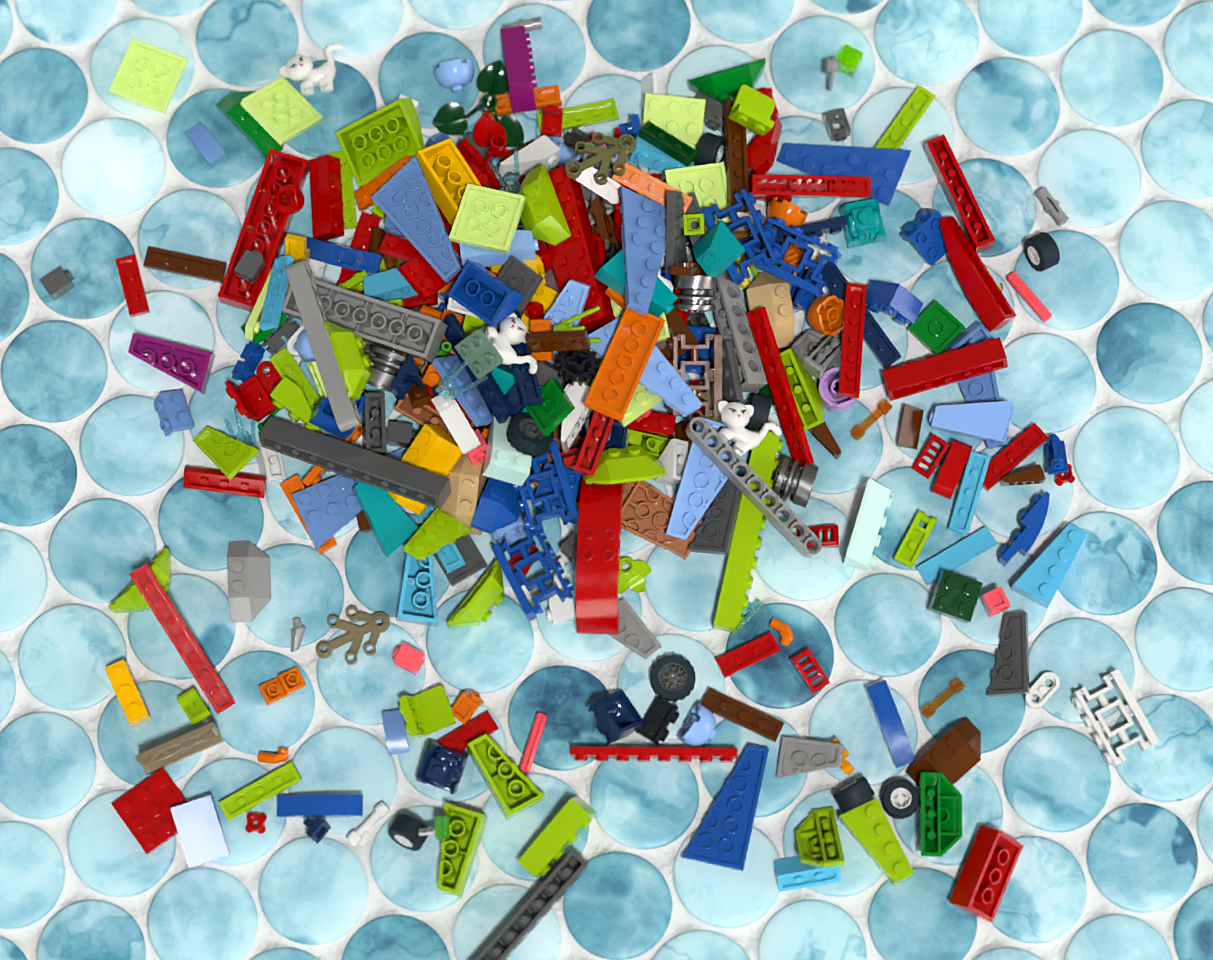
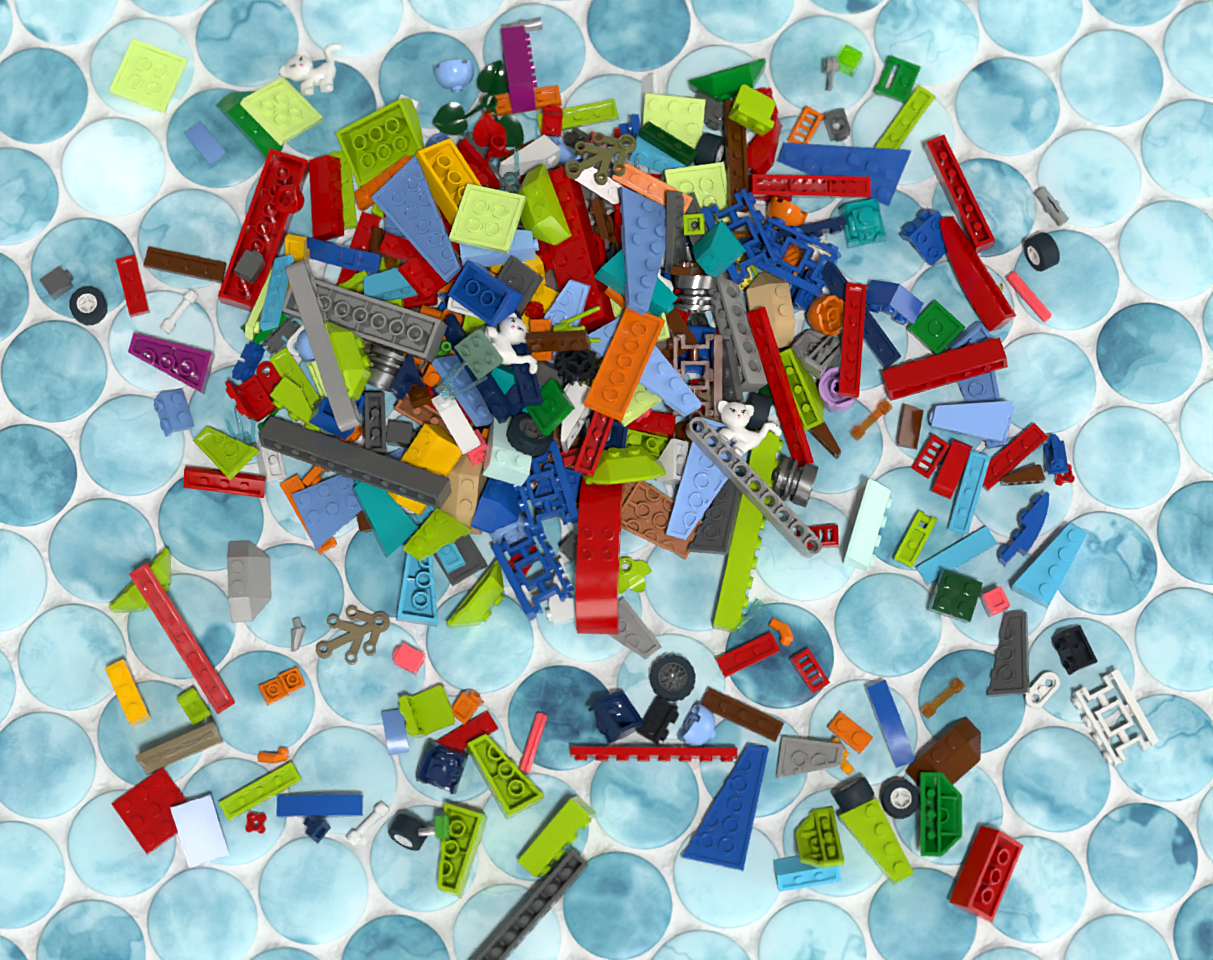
(86, 298): none -> black wheel
(189, 298): none -> white bar
(808, 110): none -> orange slope
(850, 733): none -> orange plate
(903, 81): none -> green plate
(1074, 649): none -> black bracket

